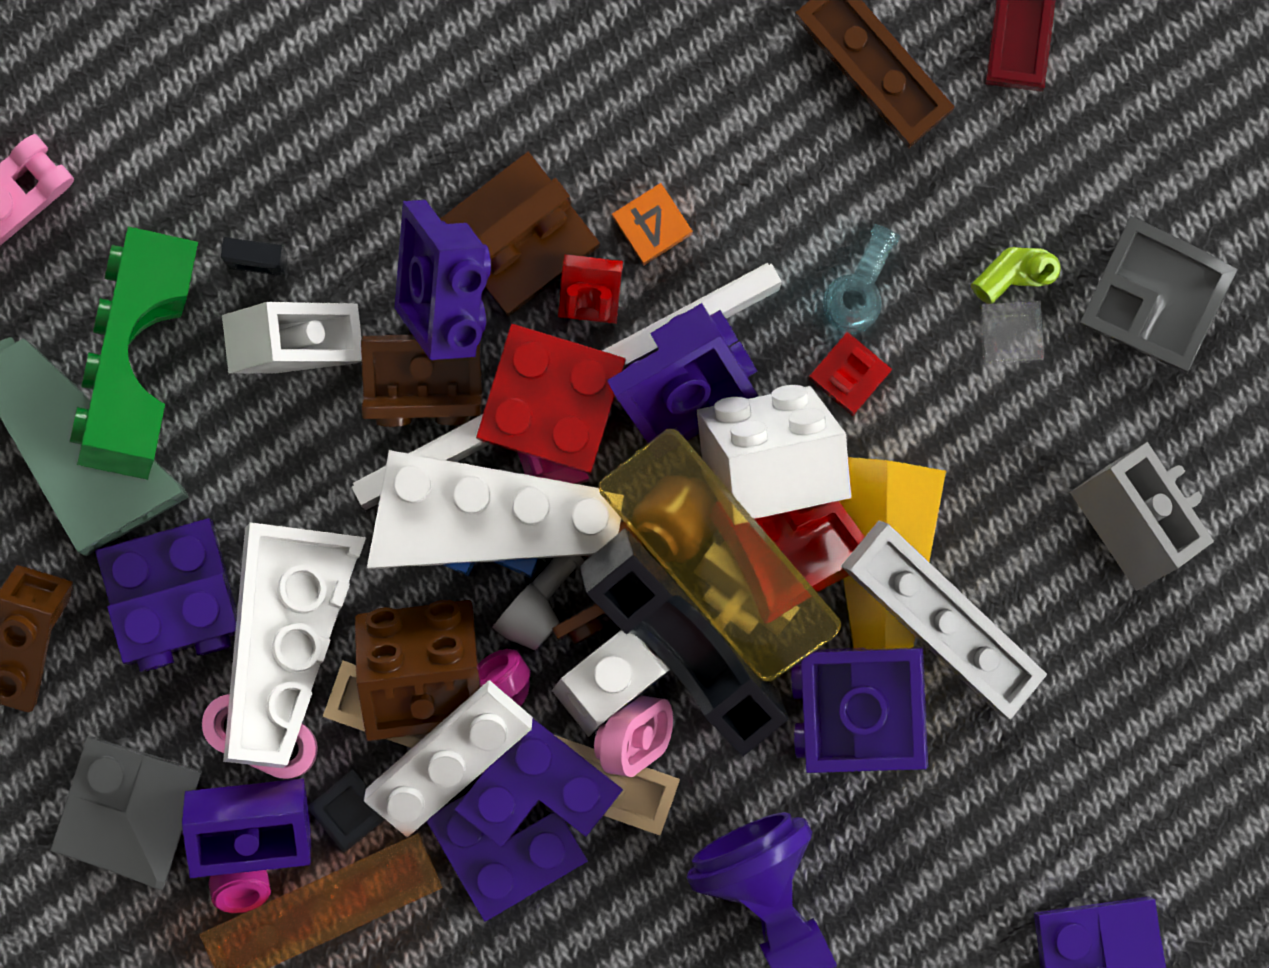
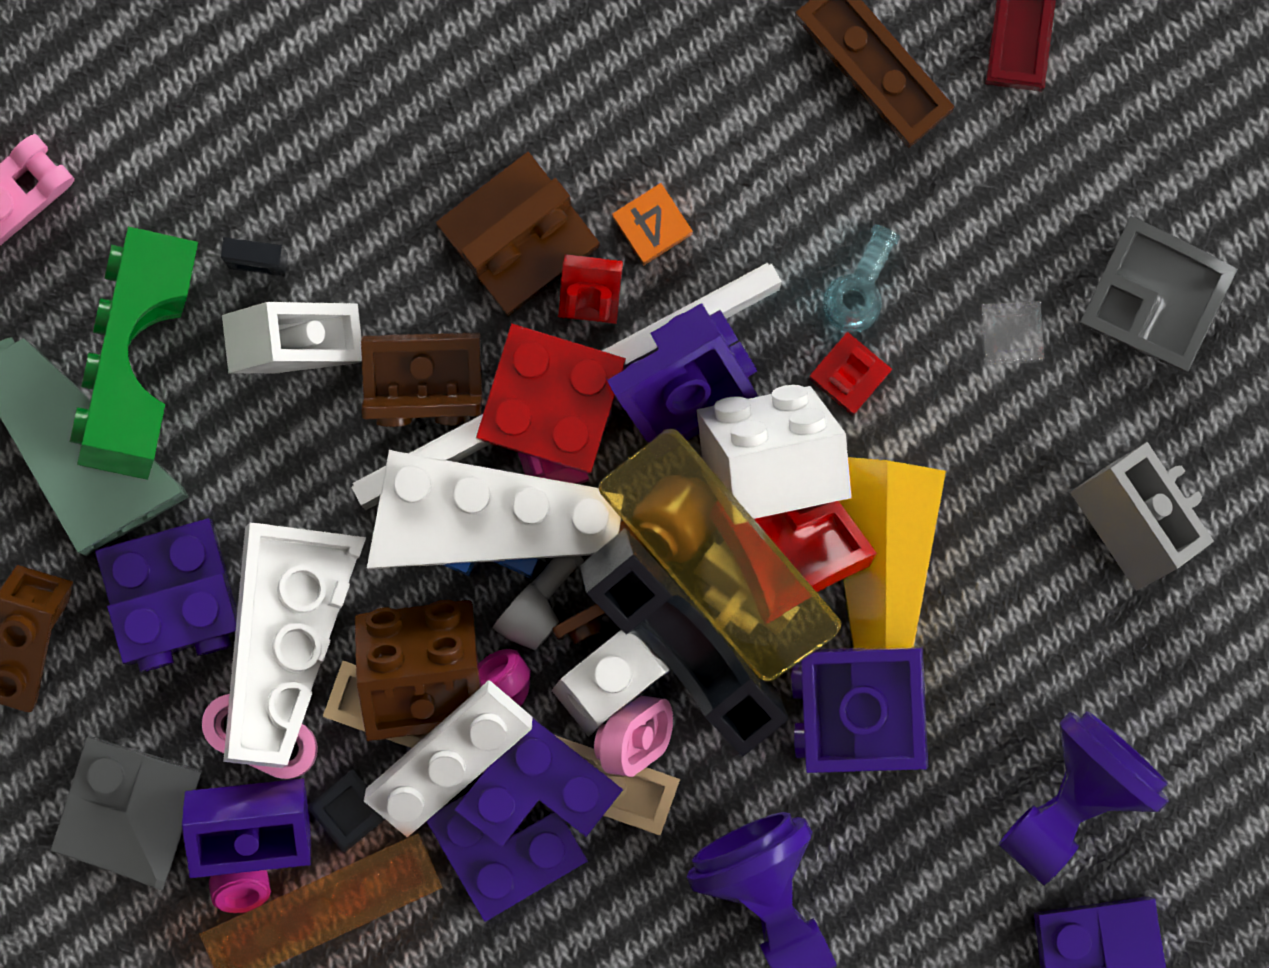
(441, 282): dark purple plate -> none
(944, 619): plate -> none
(1016, 267): lime arm -> none
(1099, 777): none -> dark purple piece

